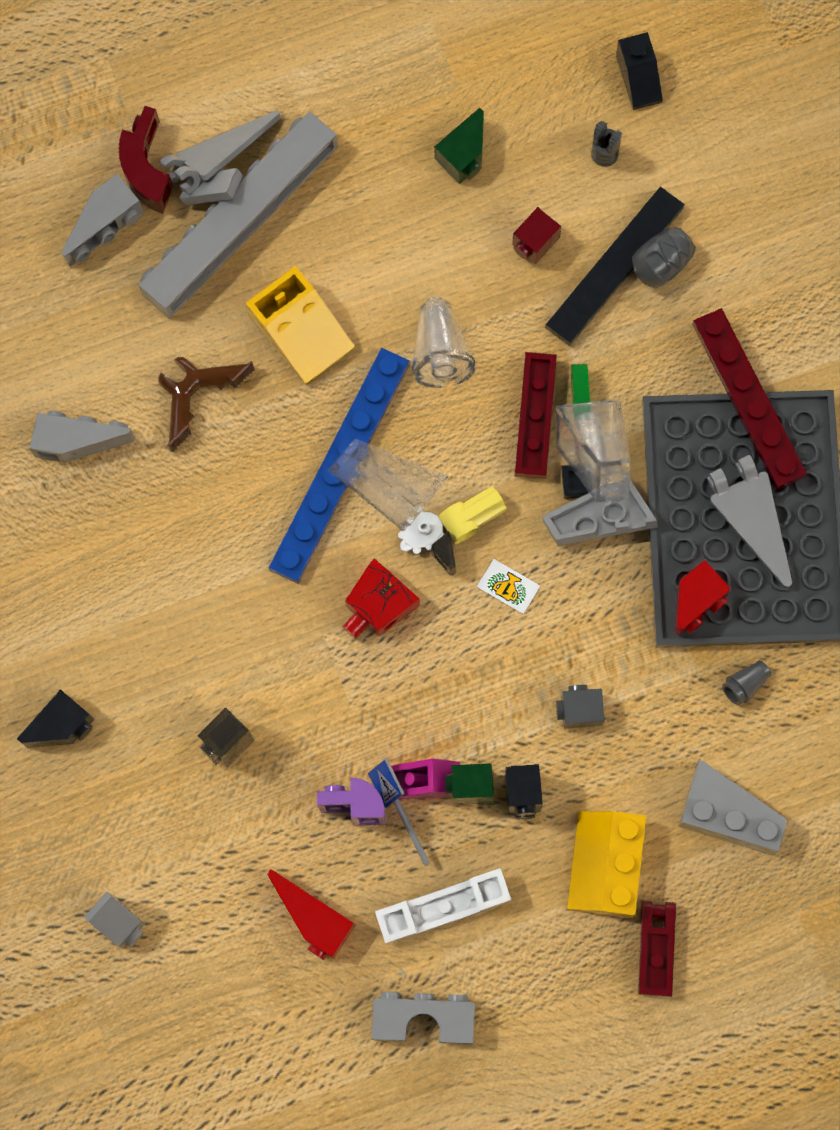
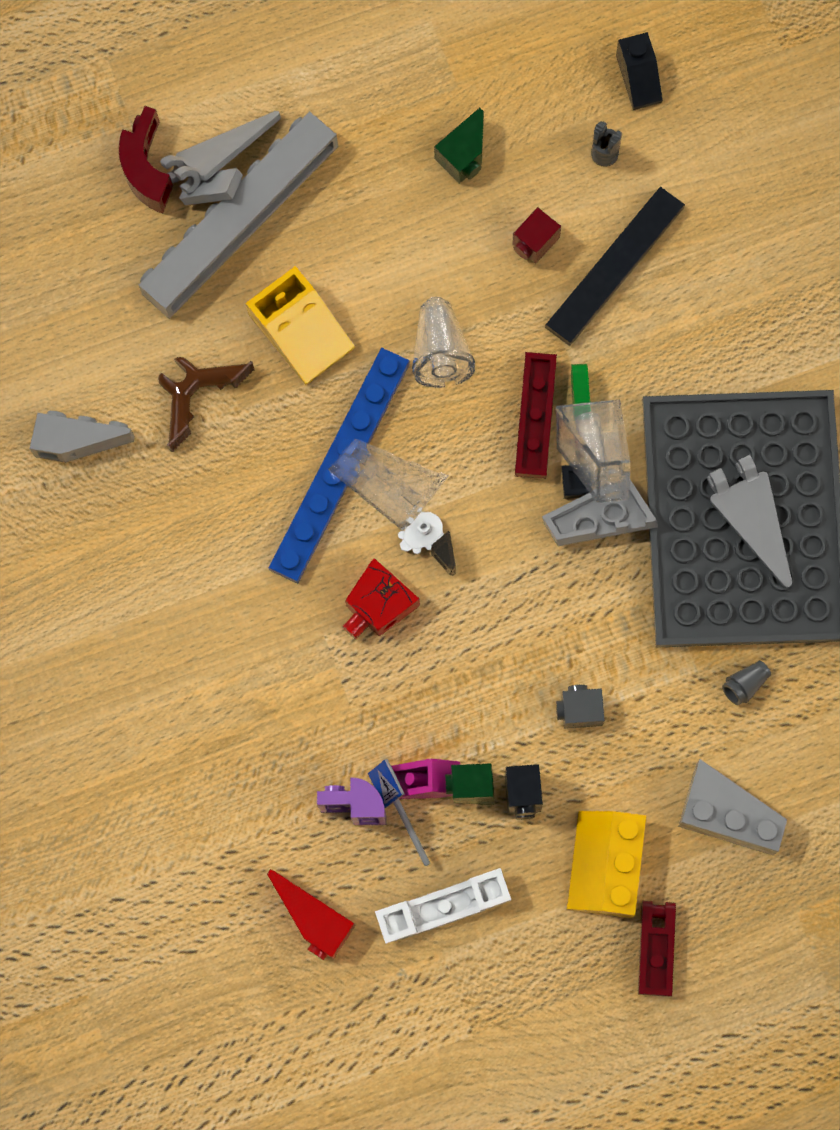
(57, 724): black slope -> none
(104, 214): light grey slope -> none
(115, 921): light grey slope -> none
(225, 738): clear smoke brick -> none
(394, 1014): light grey arch -> none
(465, 518): light yellow piece -> none
(508, 586): white sticker -> none
(663, 257): dark grey piece -> none
(698, 594): red slope -> none
(749, 399): dark red plate -> none

